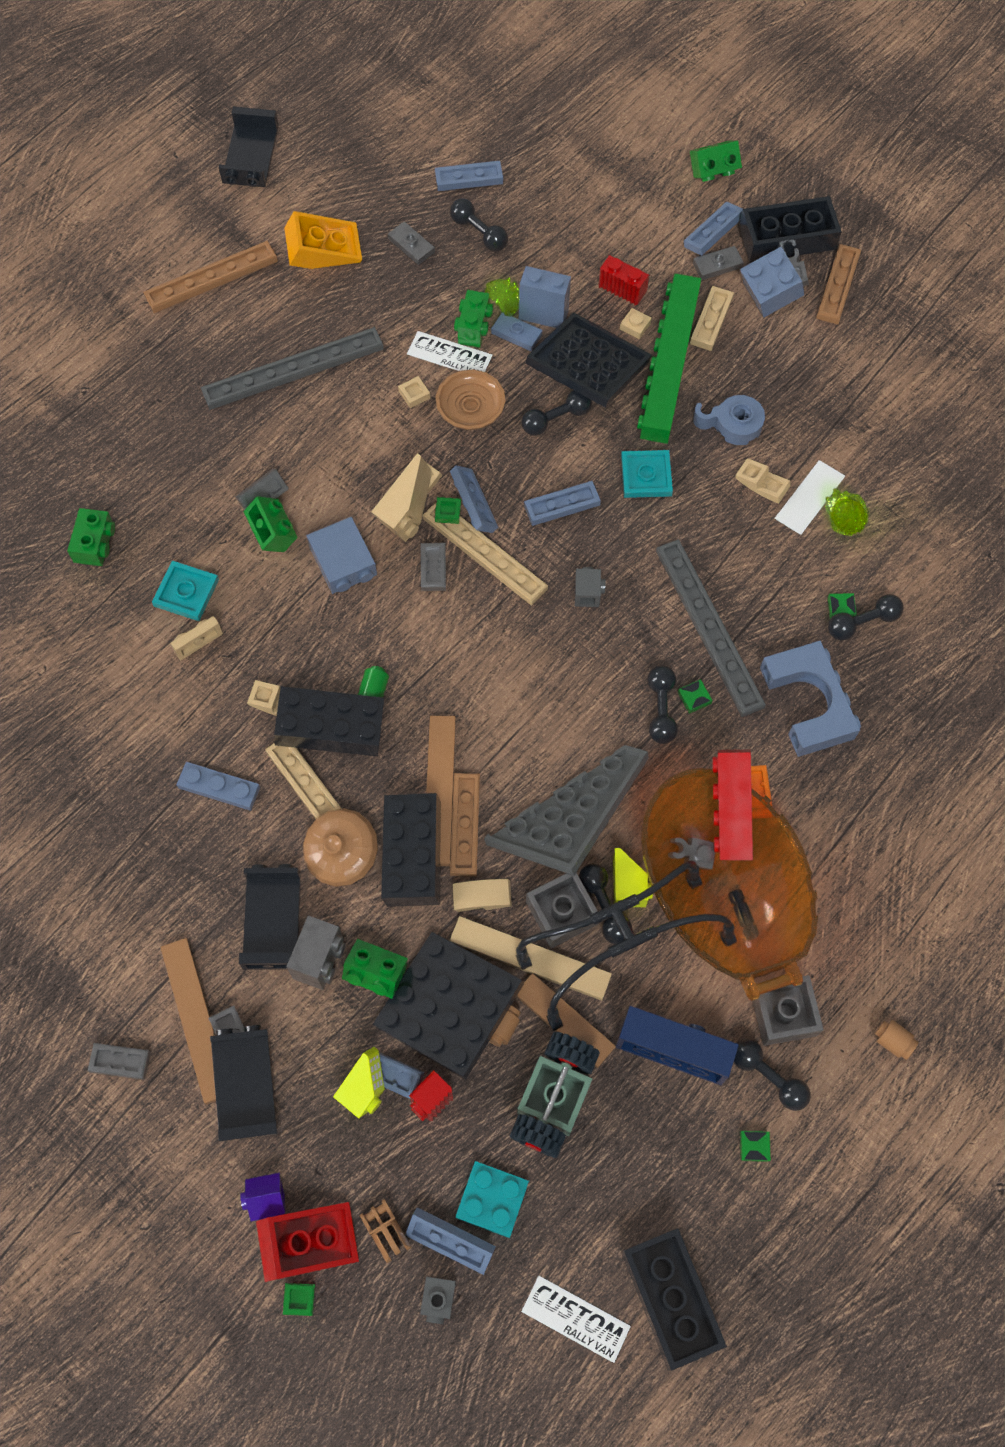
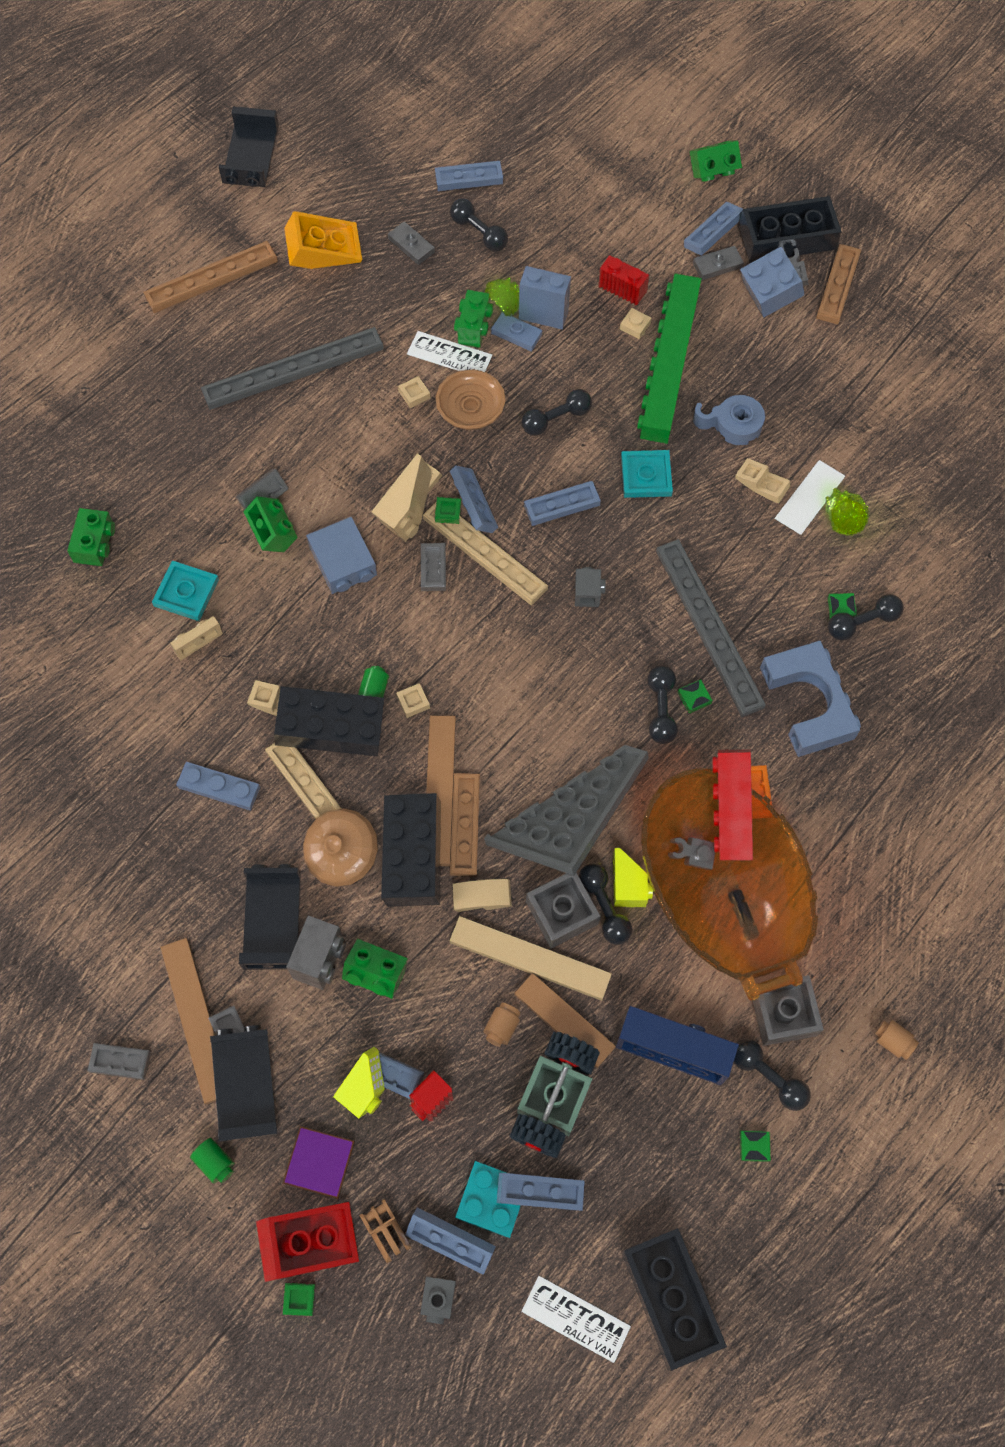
(213, 1161): none -> green brick
(263, 1197): dark purple brick -> none
(319, 1162): none -> dark purple tile
(413, 700): none -> tan plate
(448, 1005): black plate -> none
(540, 1191): none -> sand blue plate
(588, 359): black plate -> none
(631, 940): black bar -> none
(711, 318): tan plate -> none

